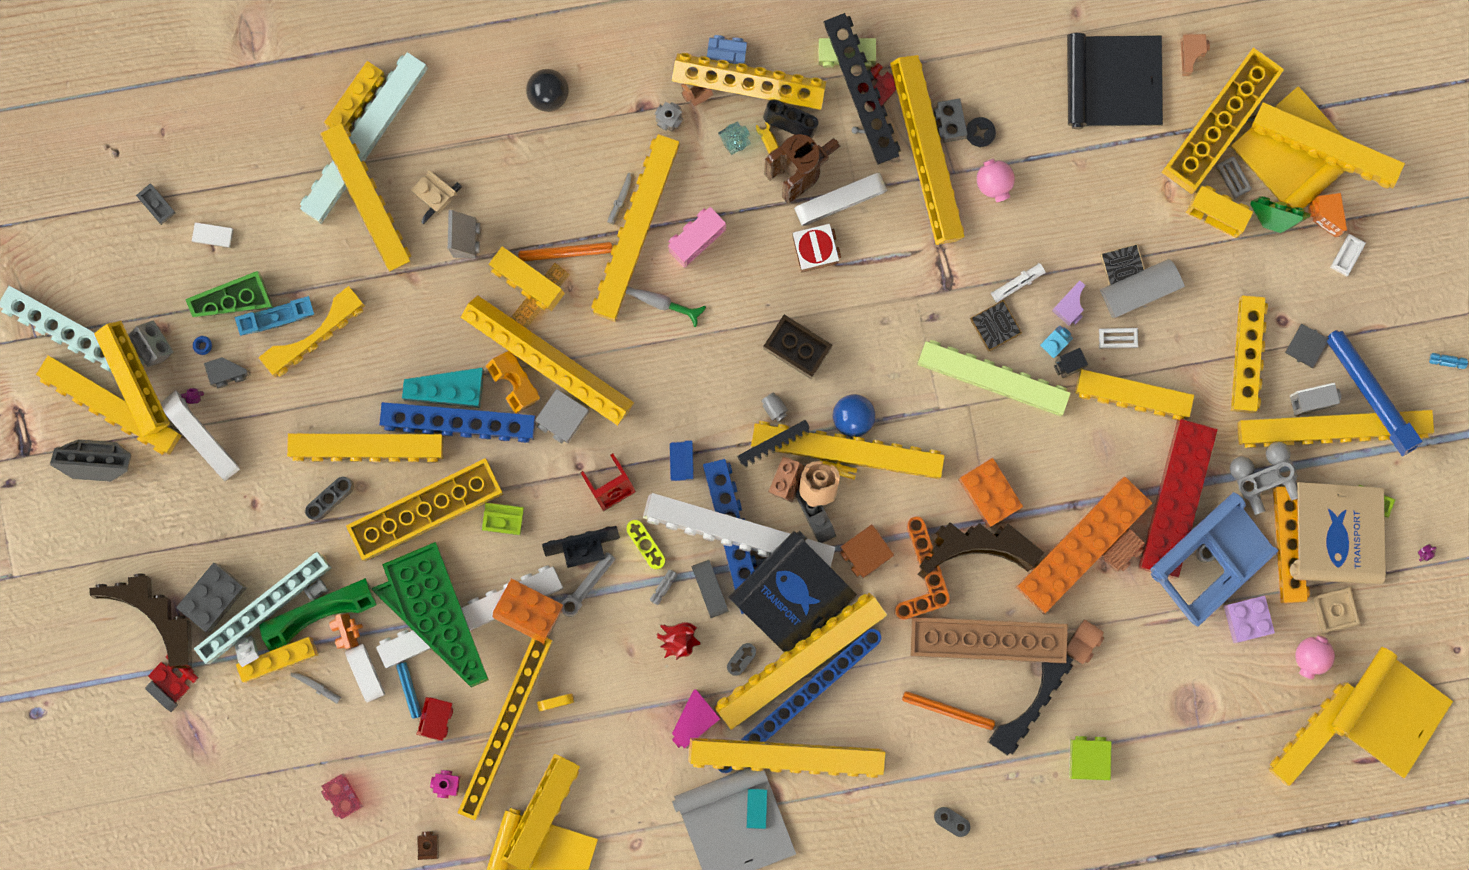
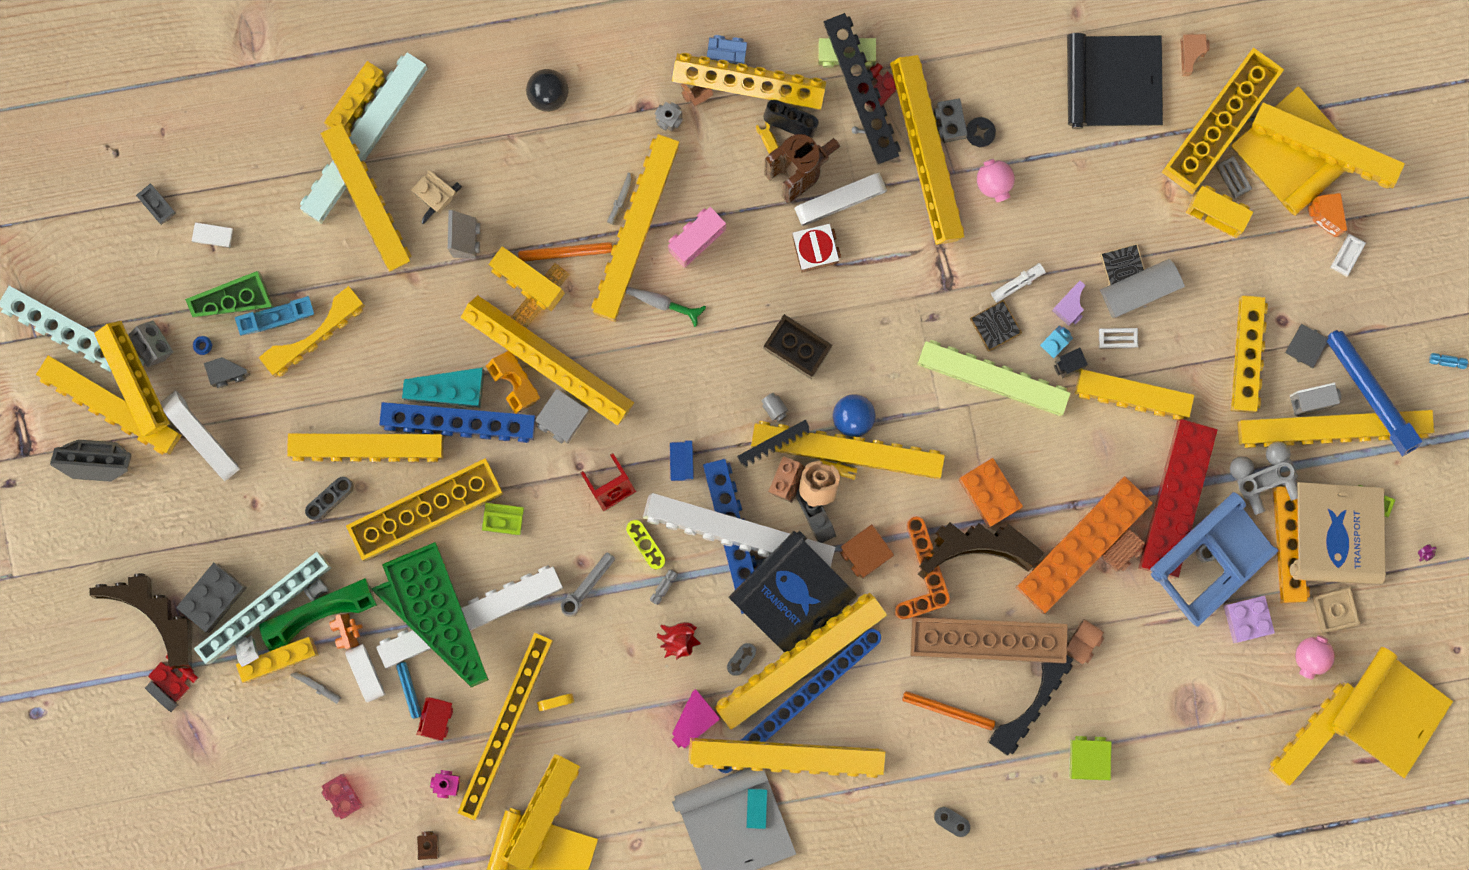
(192, 396): magenta plate -> none
(527, 611): orange brick -> none
(582, 547): black bracket -> none
(710, 588): dark grey beam -> none
(735, 137): clear light blue brick -> none
(1277, 215): green slope -> none

